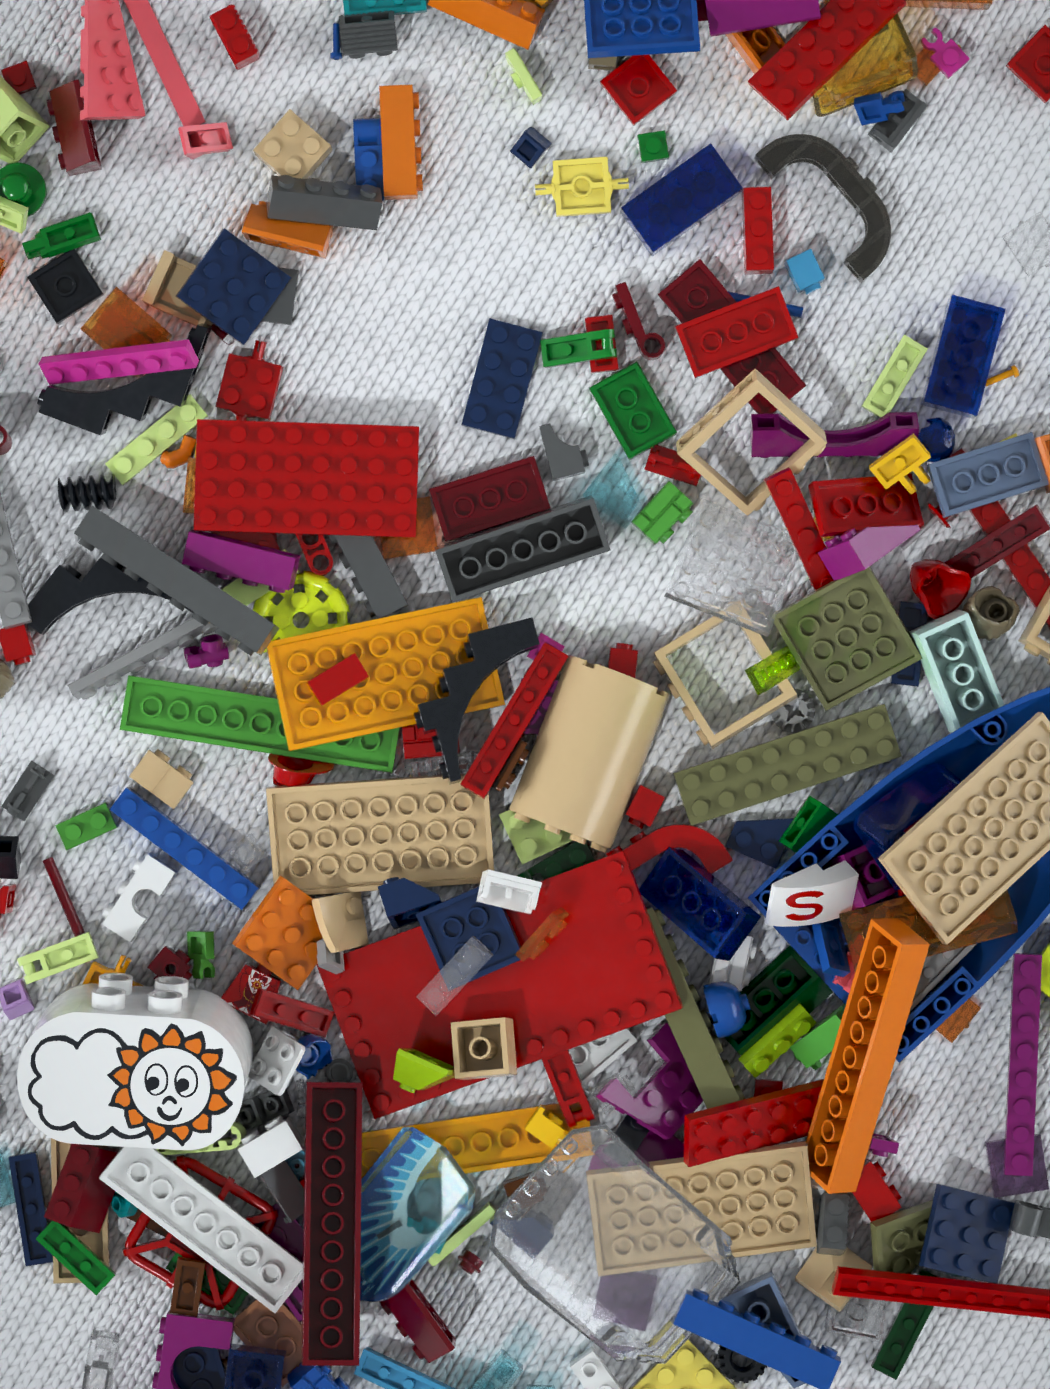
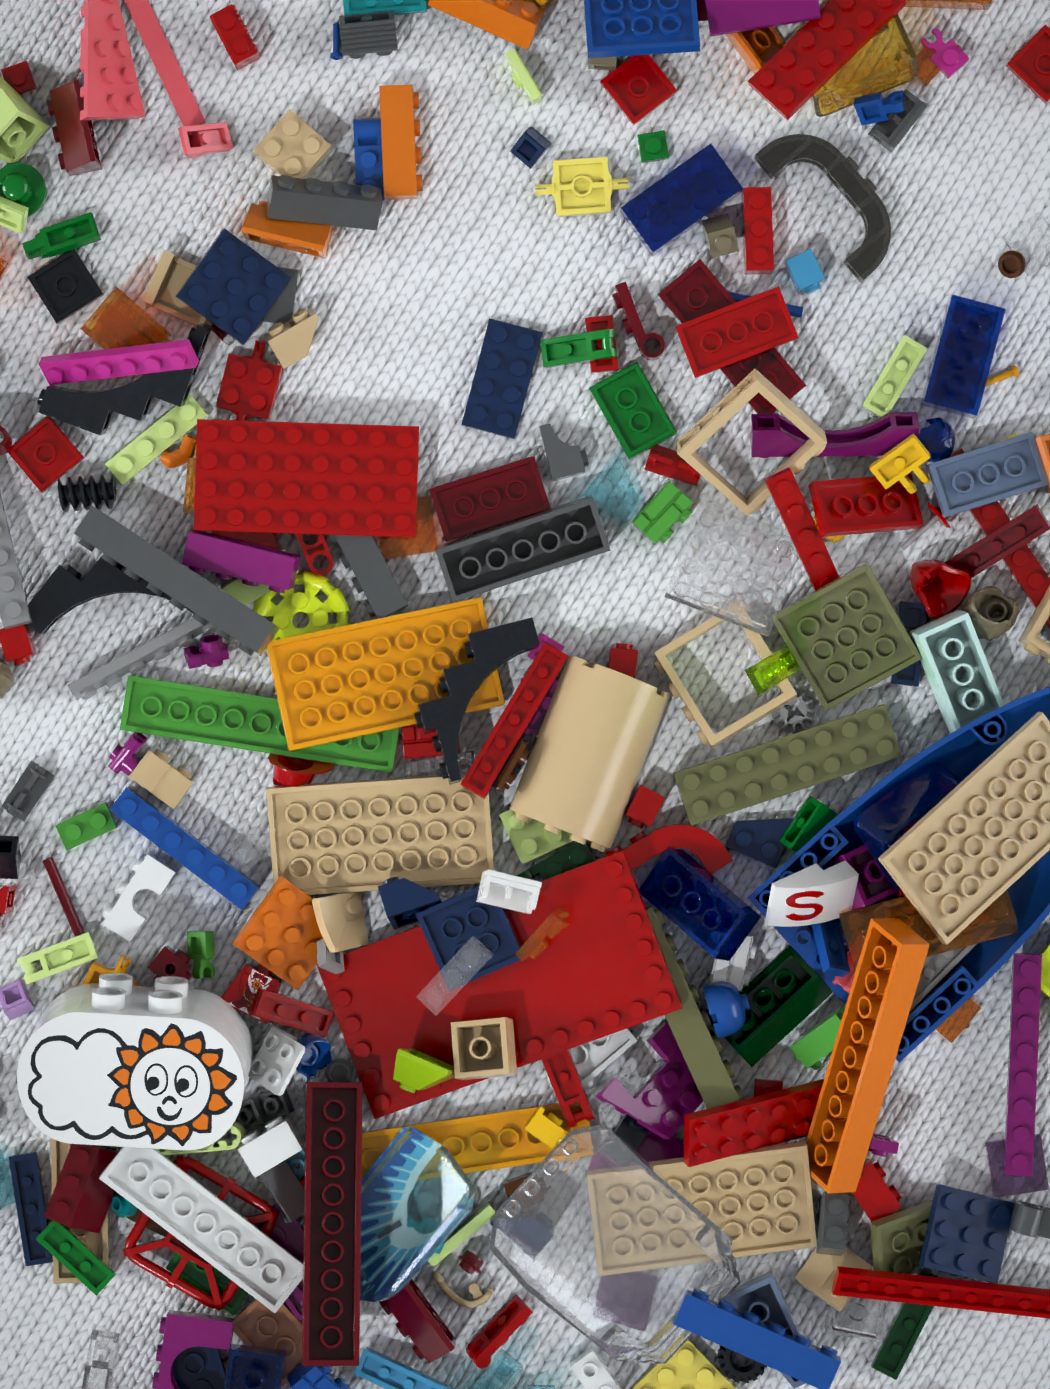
(45, 454): none -> red plate
(124, 757): none -> magenta plate
(187, 1286): reddish brown plate -> none
(293, 339): none -> tan slope
(338, 679): red tile -> none
(474, 1289): none -> tan piece
(498, 1331): none -> red plate
(720, 235): none -> dark tan brick
(777, 1041): lime plate -> none
(862, 548): magenta slope -> none
(1011, 264): none -> reddish brown plate

